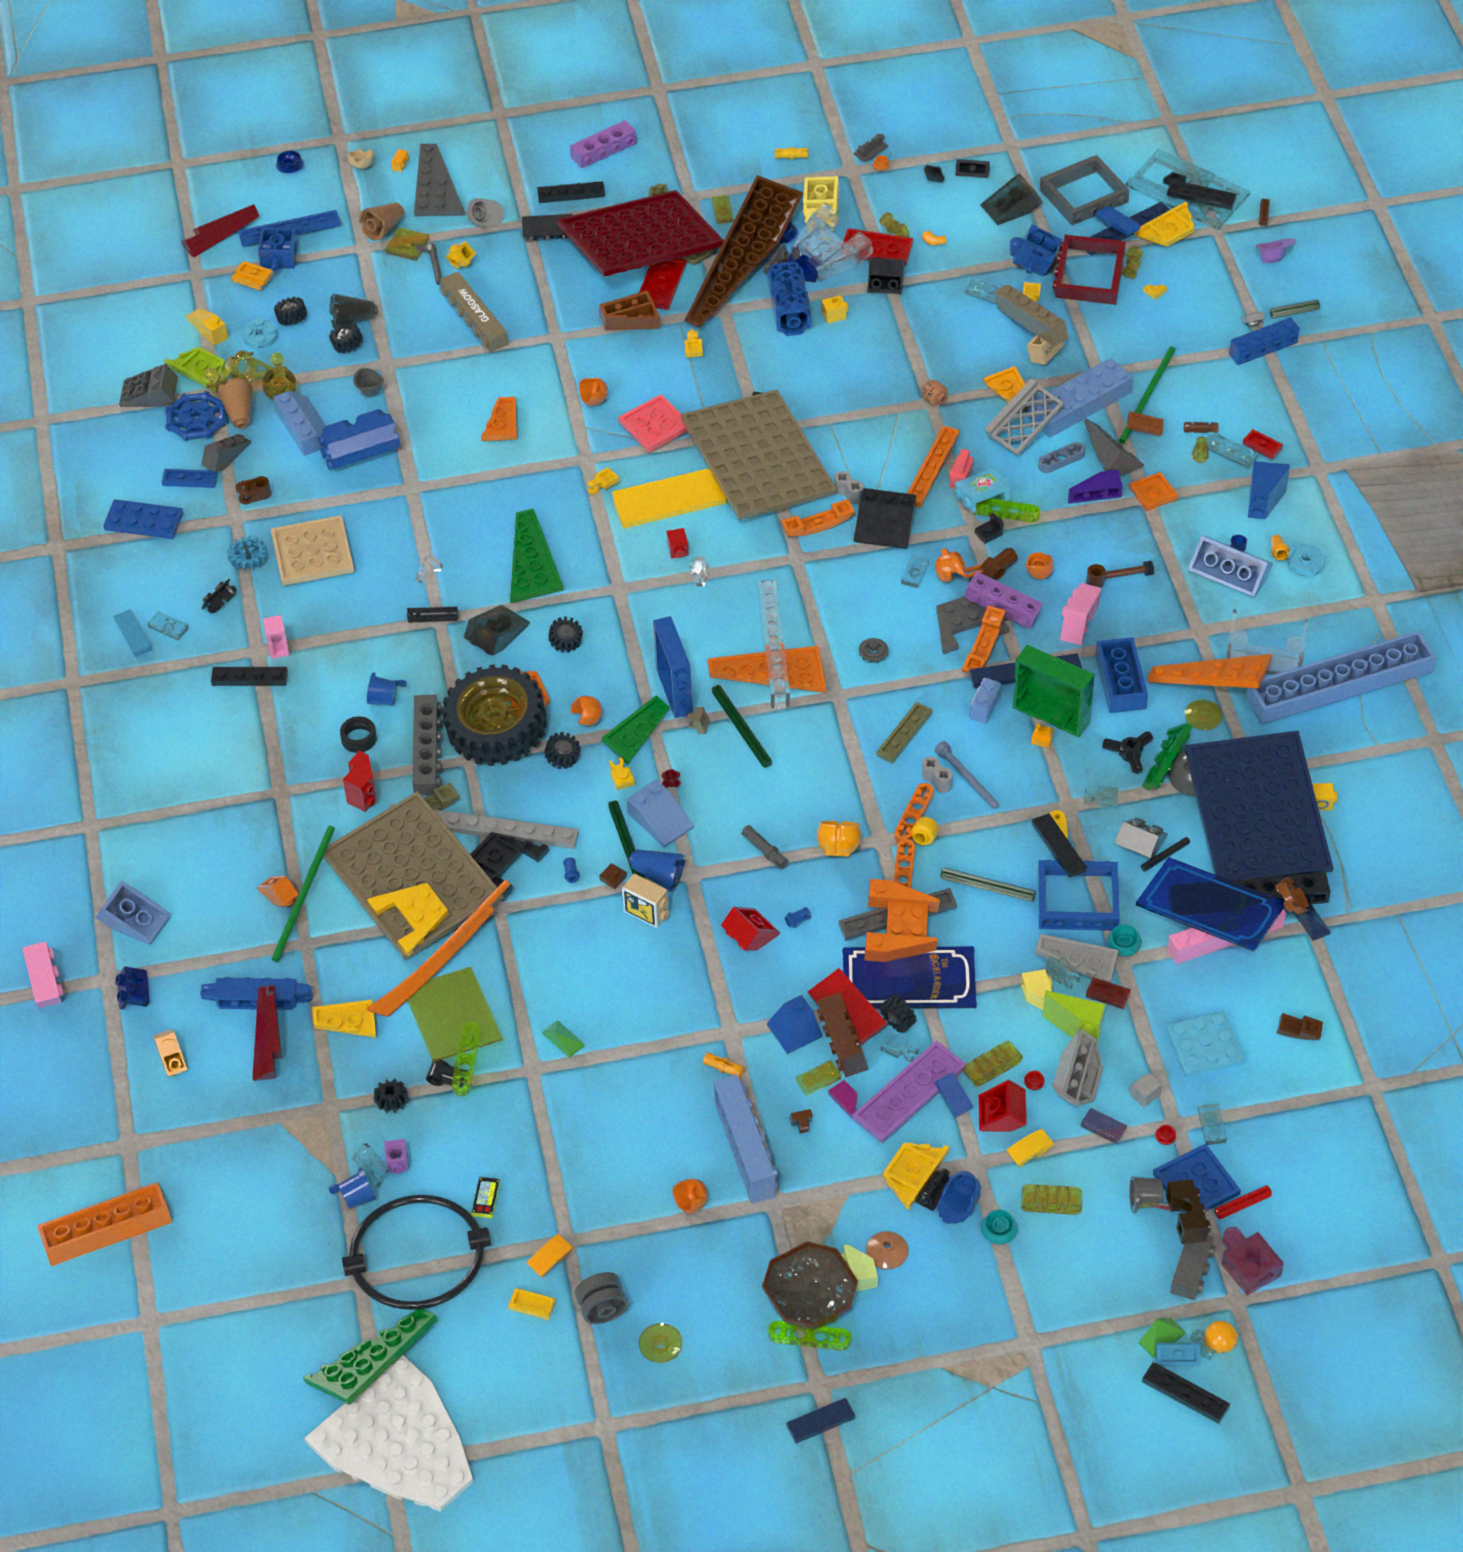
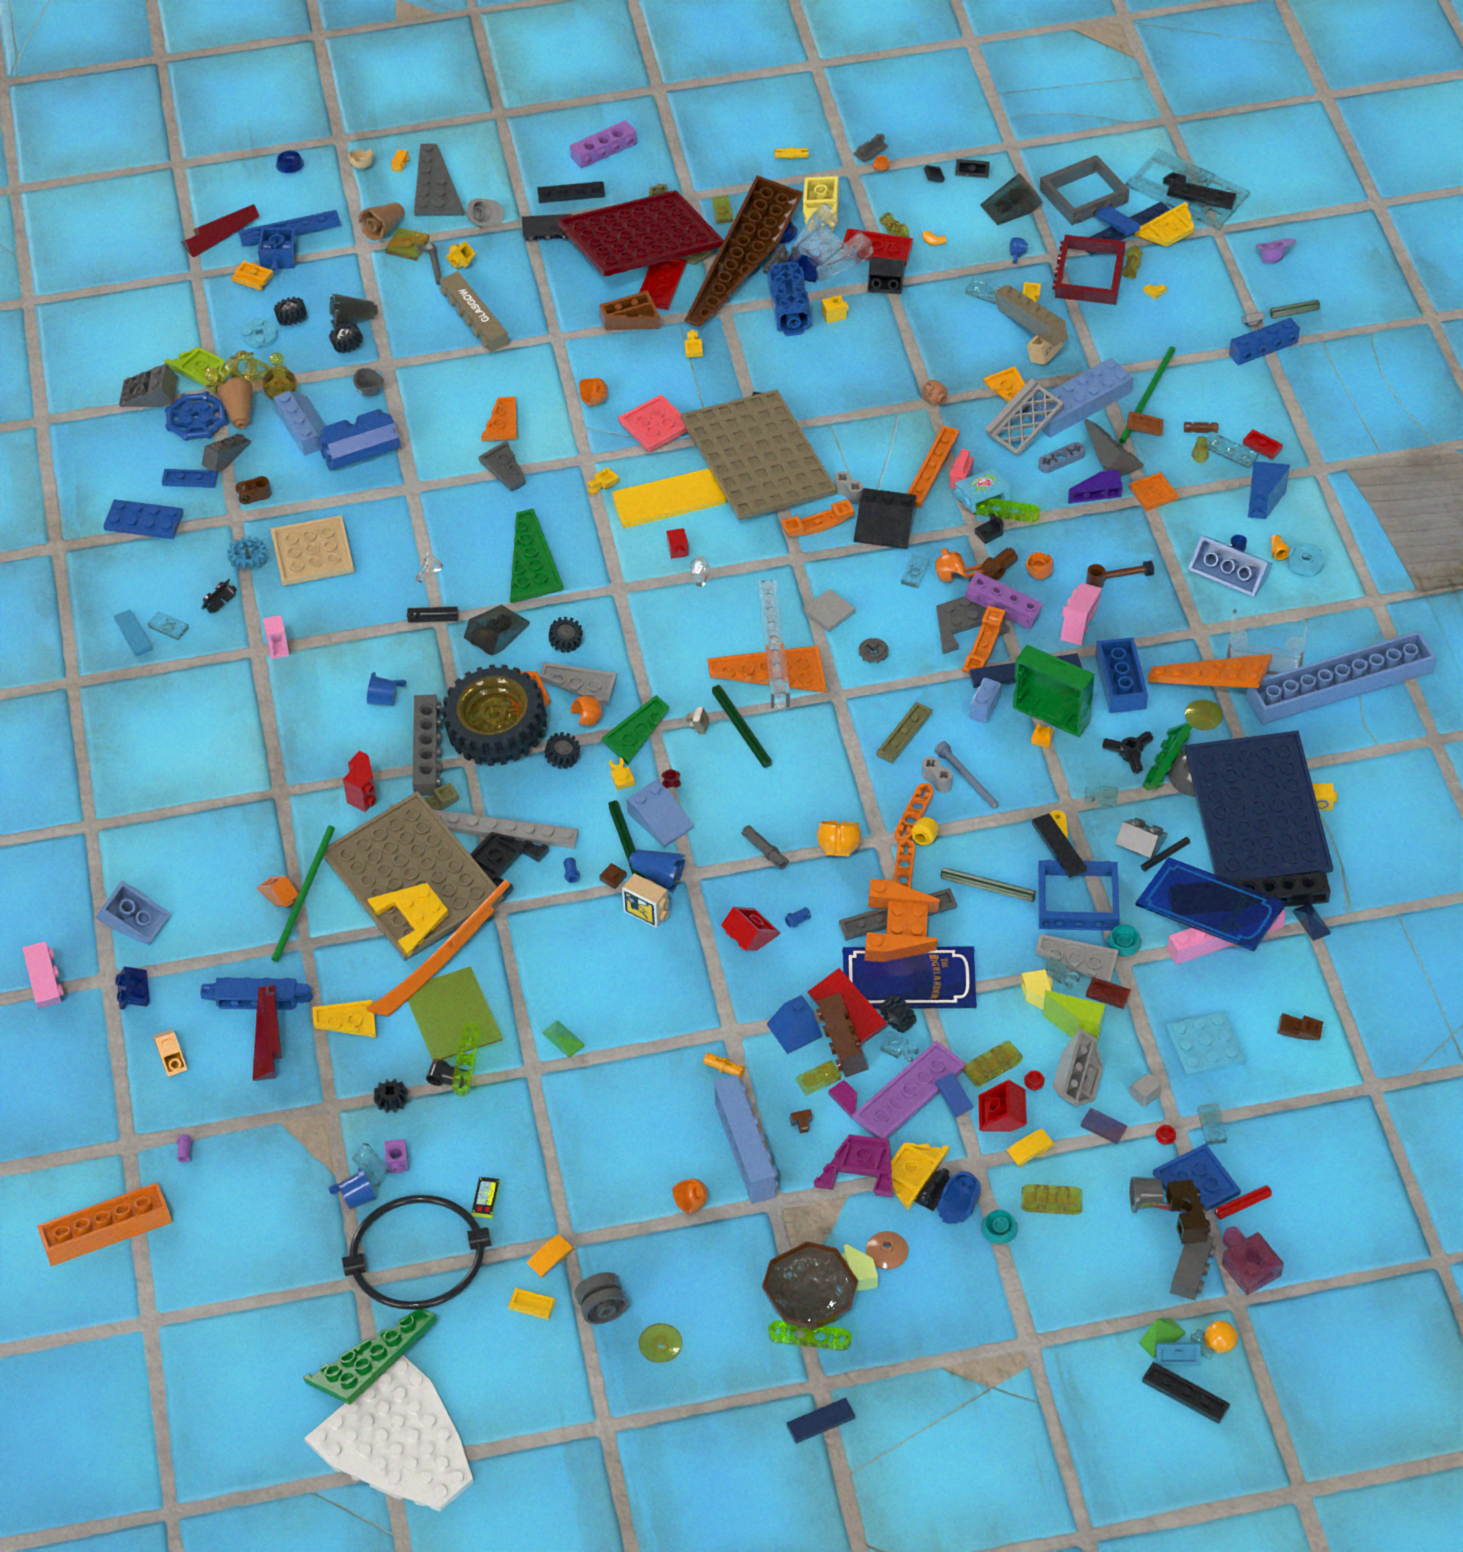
(184, 1142): none -> medium lavender pin
(208, 325): yellow slope -> none
(249, 676): black plate -> none
(358, 723): black tyre -> none
(503, 466): none -> dark grey wing
(580, 680): none -> light grey wing
(672, 667): blue piece -> none
(829, 610): none -> light grey tile
(862, 1157): none -> magenta wing
(1037, 250): blue piece -> none
(1264, 211): reddish brown axle -> none
(1294, 898): dark orange plate -> none

